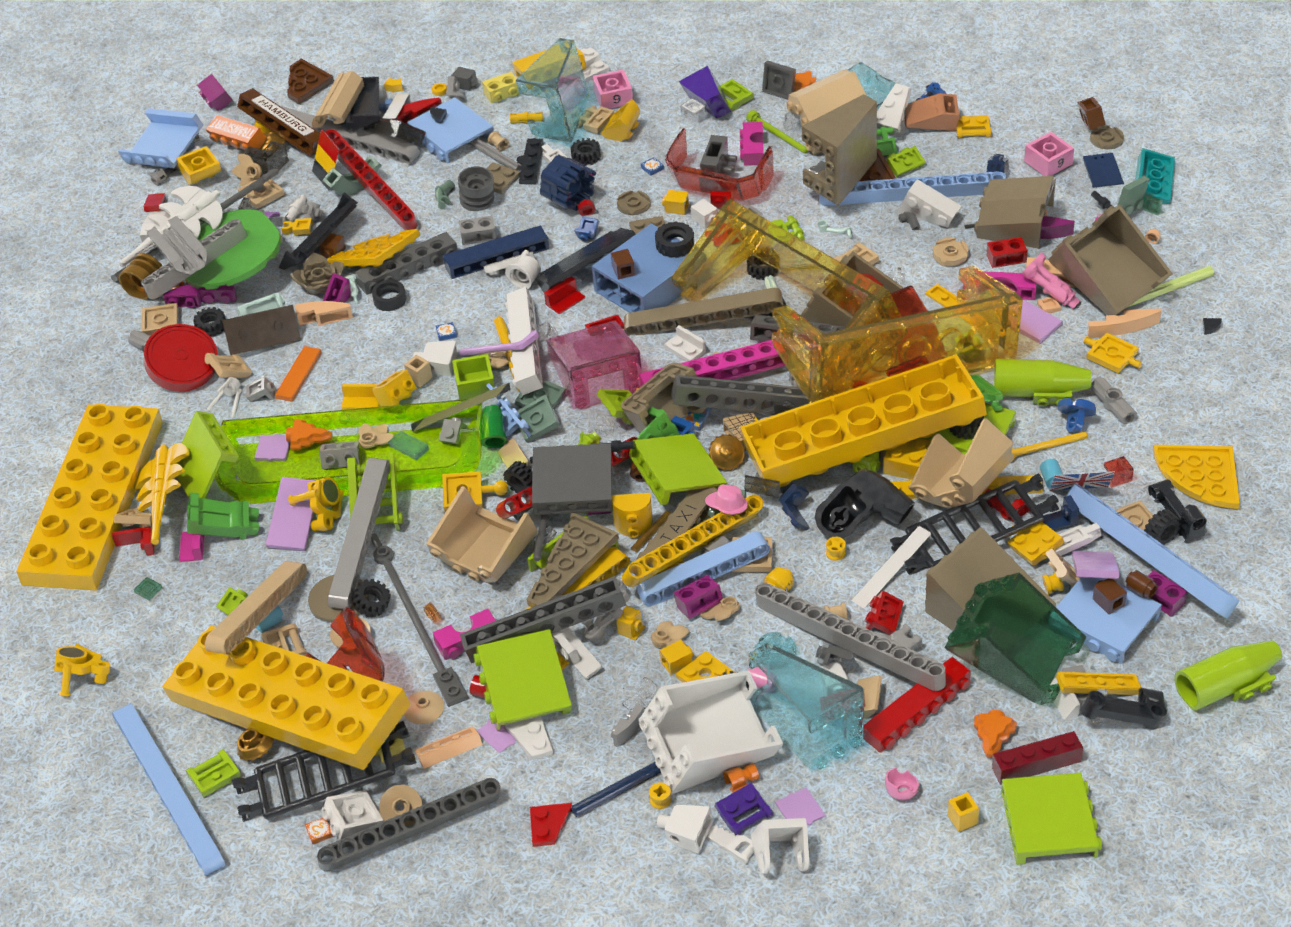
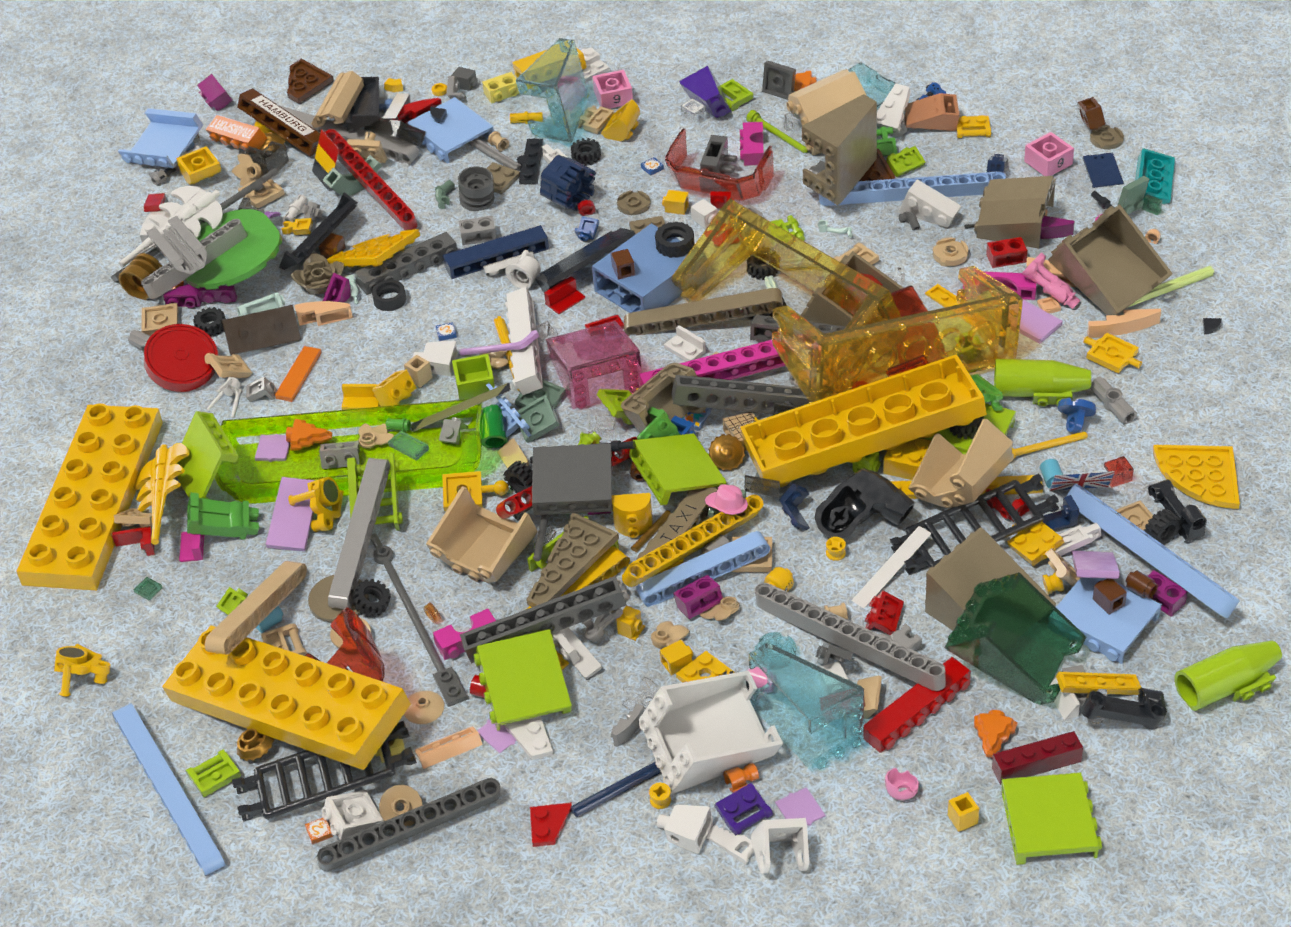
(369, 147): none -> tan plate
(398, 424): none -> bright green pin

